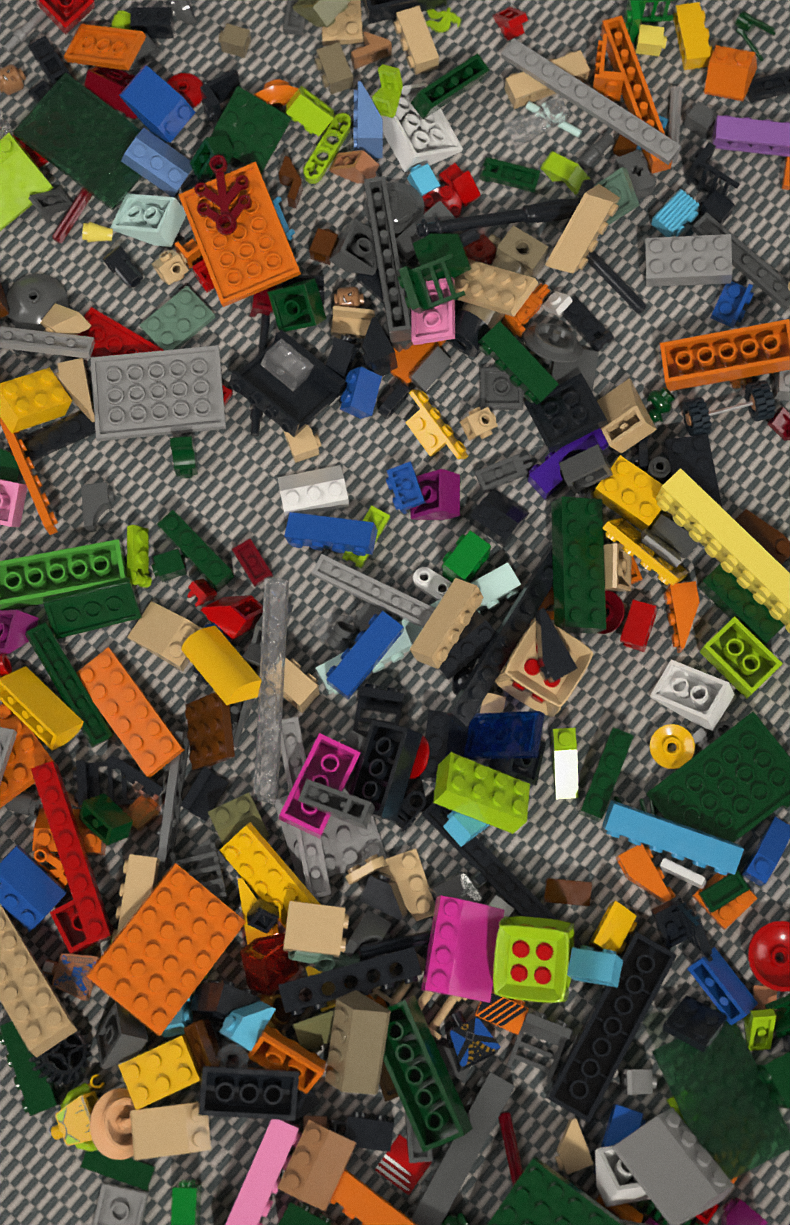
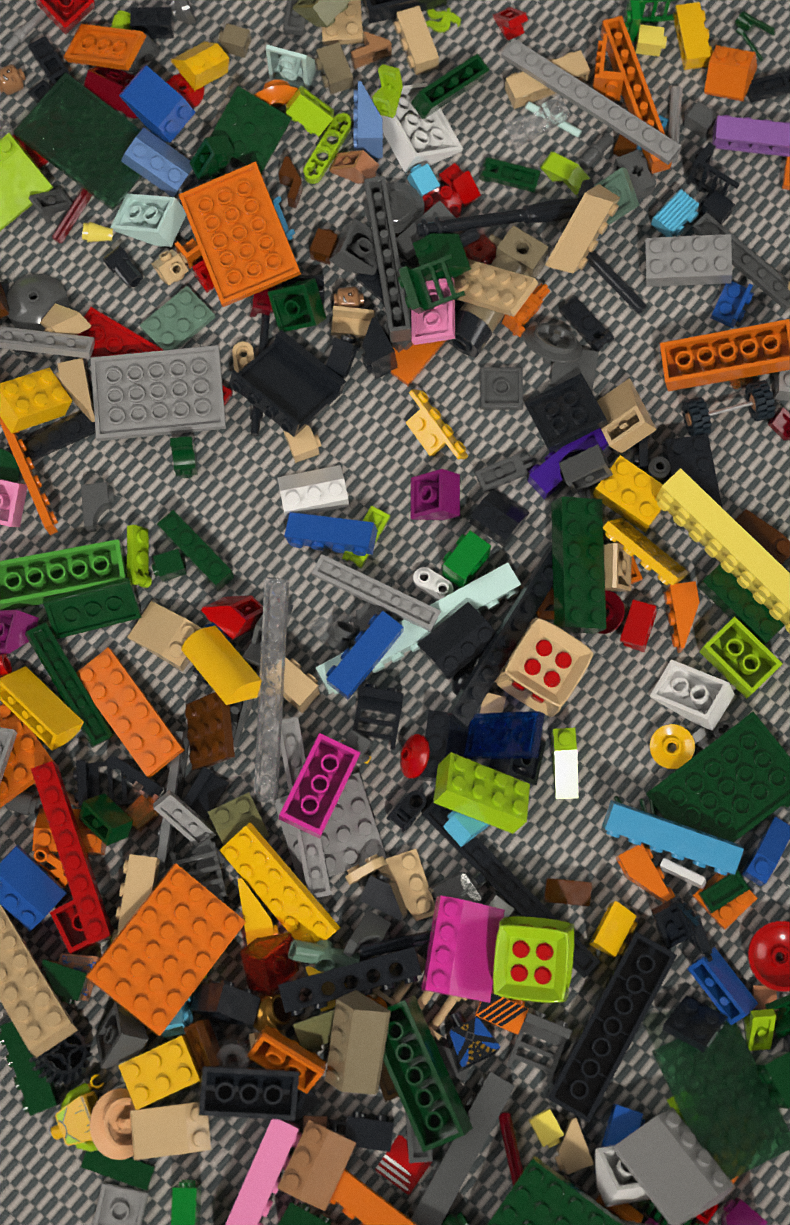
(66, 981): none -> dark green slope
(183, 818): none -> light grey plate
(202, 64): none -> yellow slope
(202, 590): red tile -> none
(216, 92): black bracket -> none
(223, 198): dark red plant -> none
(238, 361): none -> tan plate
(247, 1024): medium azure slope -> none
(252, 562): dark red plate -> none
(263, 916): black slope -> none
(287, 364): clear brick -> none
(290, 66): none -> light aqua slope
(315, 928): tan panel -> none
(337, 803): dark grey slope -> none
(360, 392): blue brick -> none
(386, 767): black brick -> none
(394, 401): black beam -> none
(405, 487): blue bracket -> none
(430, 368): dark grey tile -> none
(446, 623): tan brick -> none
(479, 423): tan brick -> none
(517, 363): dark green brick -> none
(546, 1128): none -> light yellow brick
(552, 653): black slope -> none
(557, 303): white plate -> none
(595, 966): medium azure brick -> none
(606, 774): dark green brick -> none
(637, 1081): light grey slope -> none
(660, 547): light grey tile -> none
(662, 402): dark green animal -> none
(673, 535): dark grey slope -> none

